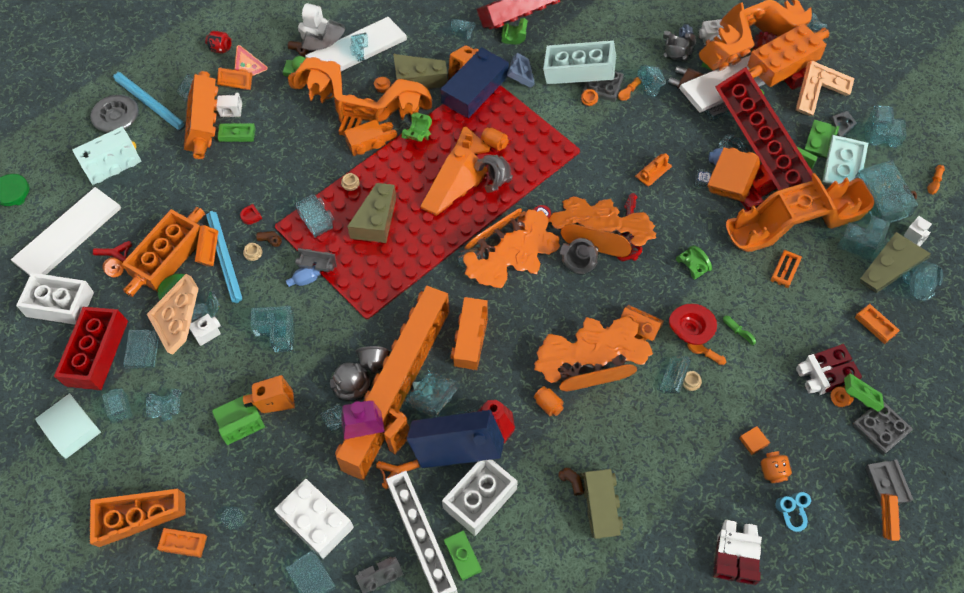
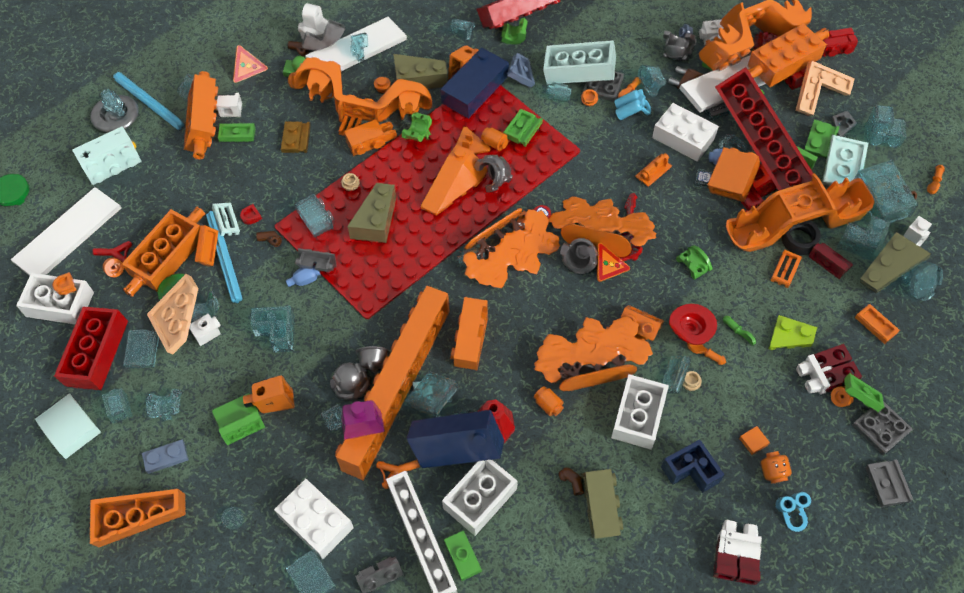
(64, 284): none -> orange tile
(112, 102): none -> clear light blue plant
(165, 456): none -> sand blue plate
(182, 542): orange plate -> none
(218, 41): red head -> none
(227, 229): none -> light aqua tile
(234, 78): orange tile -> none
(252, 252): tan plate -> none
(295, 137): none -> pearl gold plate
(396, 431): orange bracket -> none
(523, 127): none -> bright green plate
(559, 92): none -> clear light blue brick
(608, 264): none -> piece
(631, 104): none -> medium azure piece
(640, 412): none -> white brick
(685, 132): none -> white brick
(693, 462): none -> dark blue brick
(791, 334): none -> lime wing
(799, 248): none -> black tyre
(816, 24): clear light blue arm -> none
(830, 260): none -> dark red panel
(840, 42): none -> red brick
(890, 517): orange tile -> none

